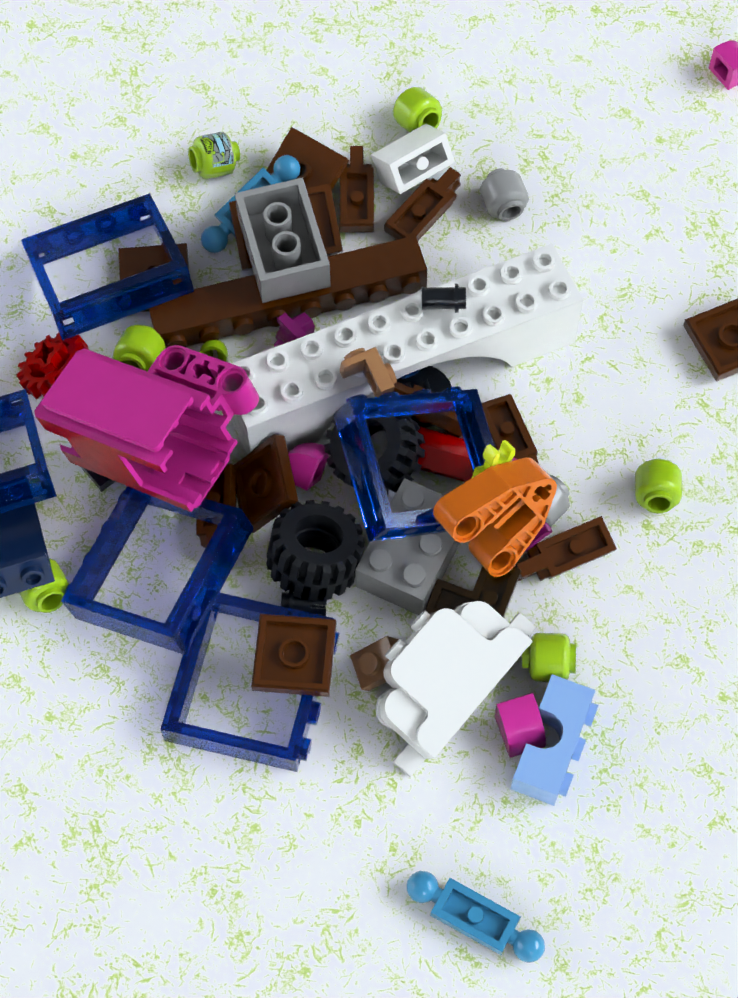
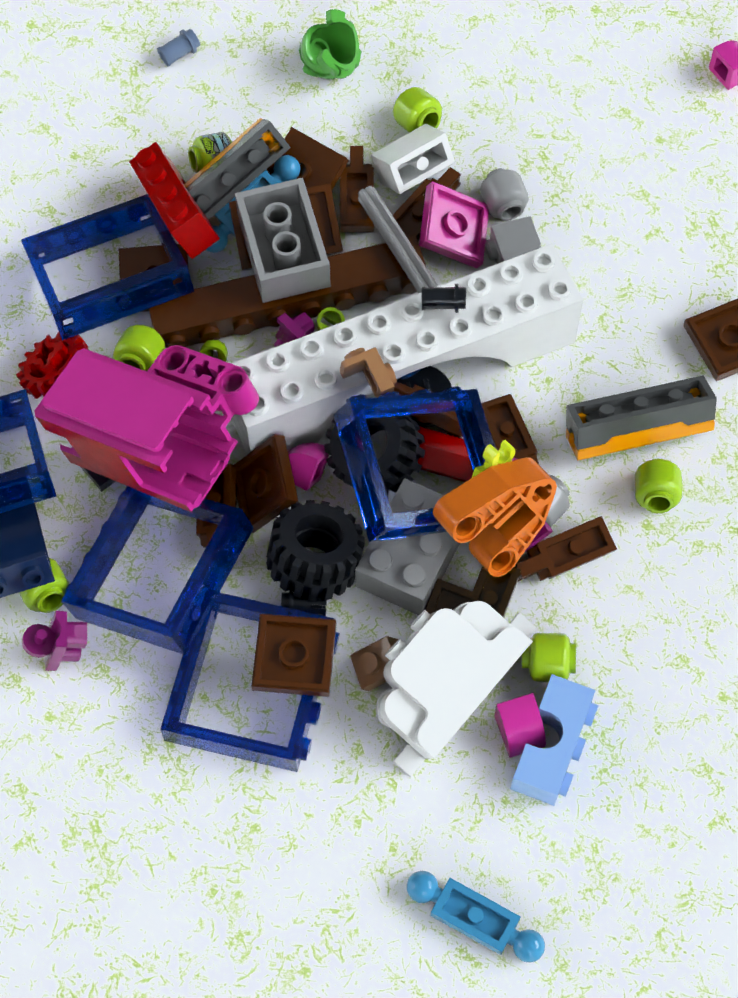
(60, 640): none -> magenta hips
(173, 200): none -> red arch
(179, 47): none -> sand blue pin
(236, 166): none -> dark grey piece
(331, 48): none -> bright green helmet
(331, 315): none -> lime hinge
(395, 239): none -> light grey axle
(454, 225): none -> dark pink tile
(512, 239): none -> light grey slope
(640, 417): none -> dark grey piece

